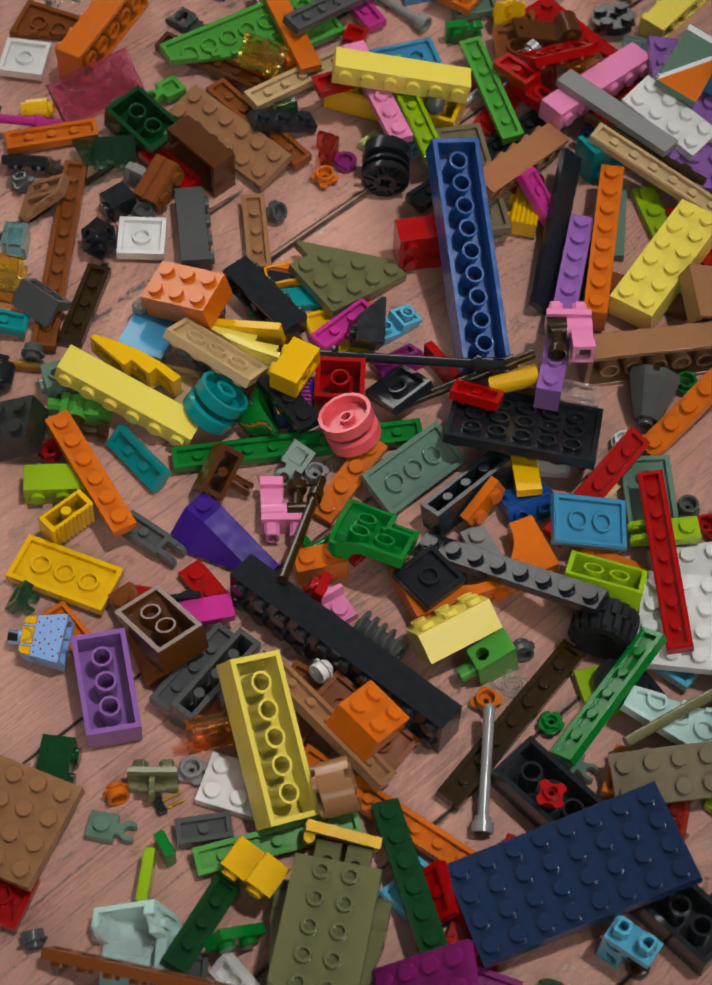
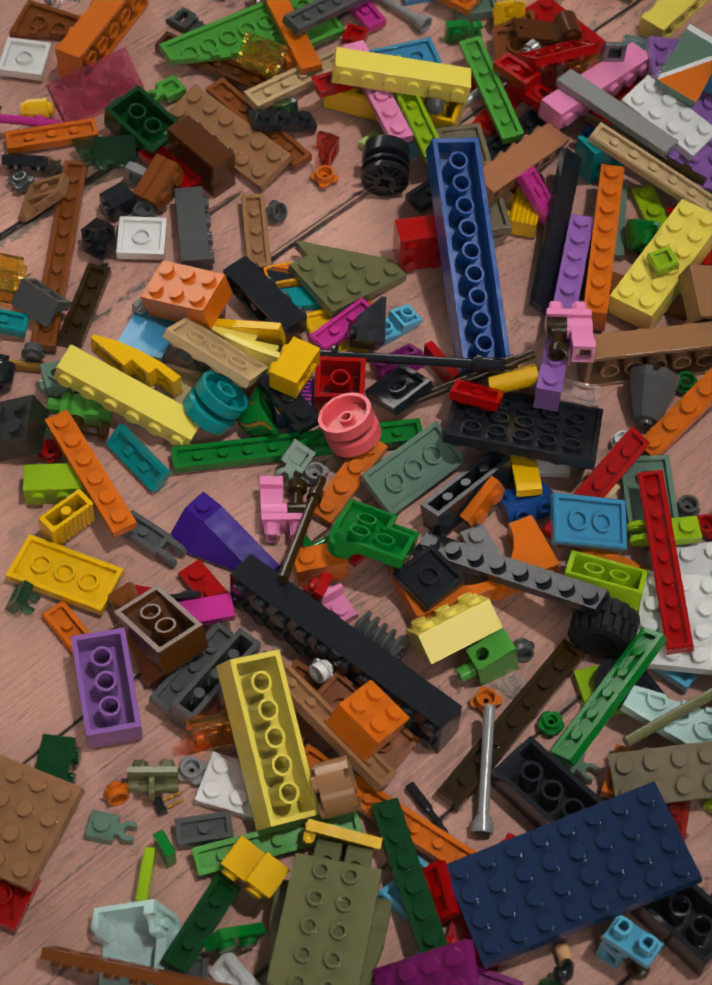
(16, 239): clear light blue brick -> none
(33, 939): dark grey plate -> none
(44, 640): light blue torso -> none
(220, 474): reddish brown brick -> none
(345, 162): magenta tile -> none
(424, 804): none -> black piece
(551, 801): red plate -> none
(566, 962): none -> black arm
(613, 18): black plate -> none
(613, 51): none -> flat silver slope
(639, 233): none -> green hat
(662, 260): none -> lime tile

